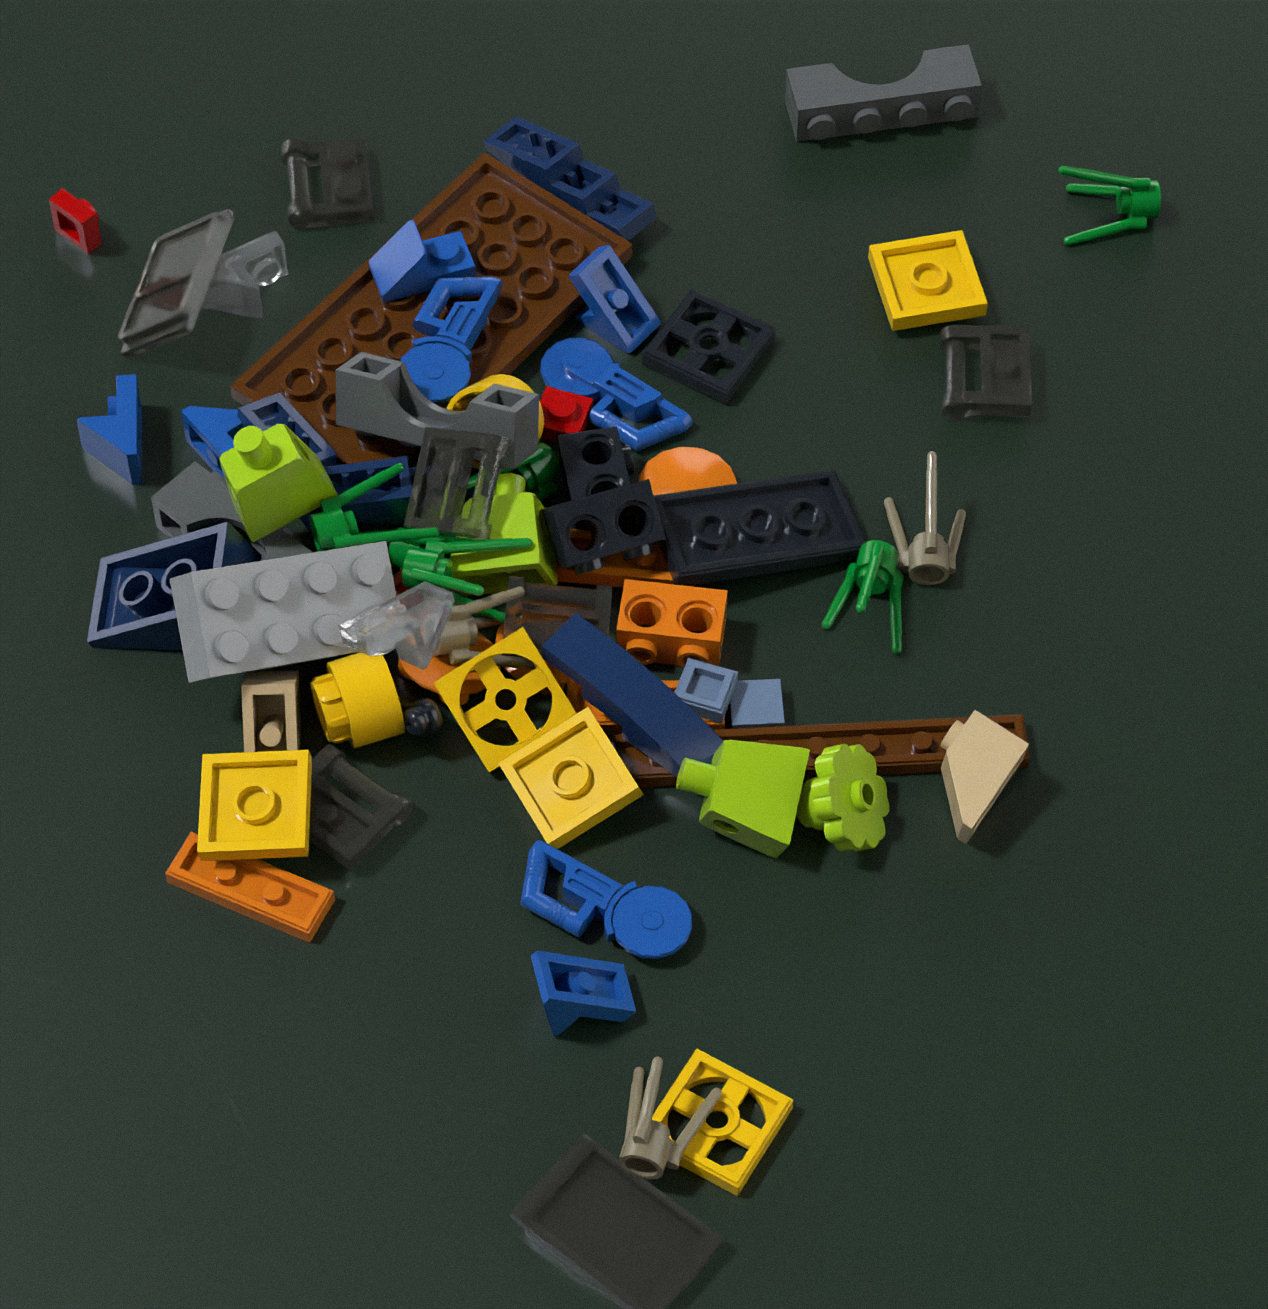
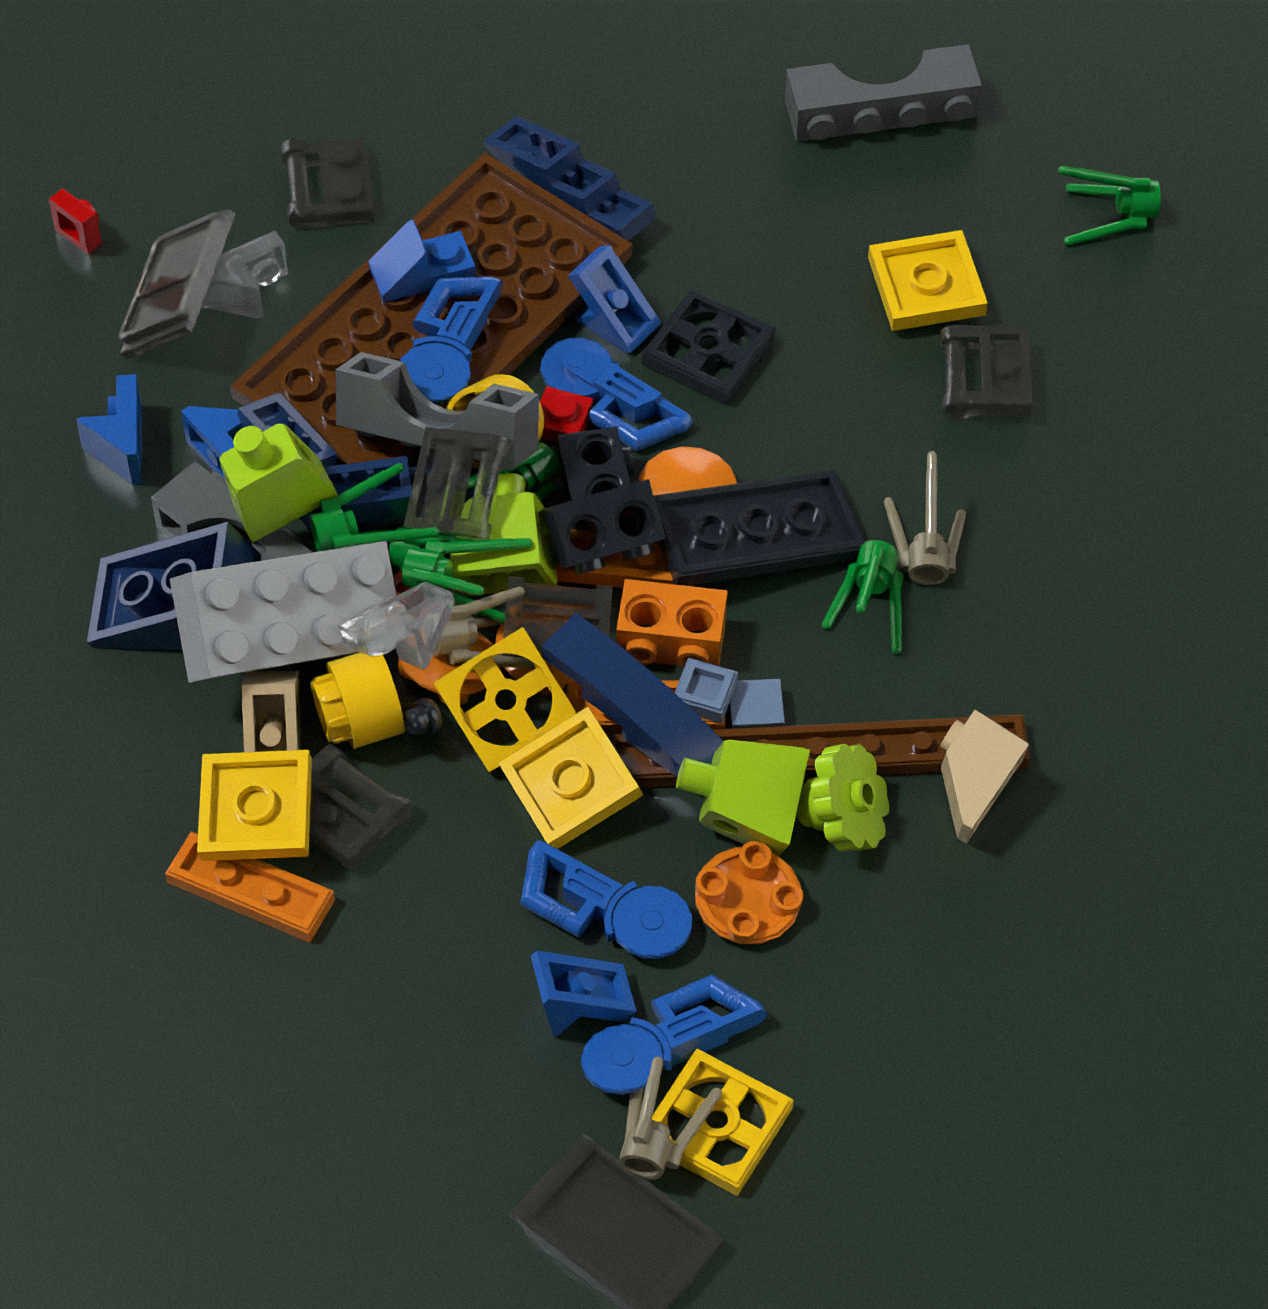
(622, 1055): none -> blue piece
(748, 894): none -> orange dish

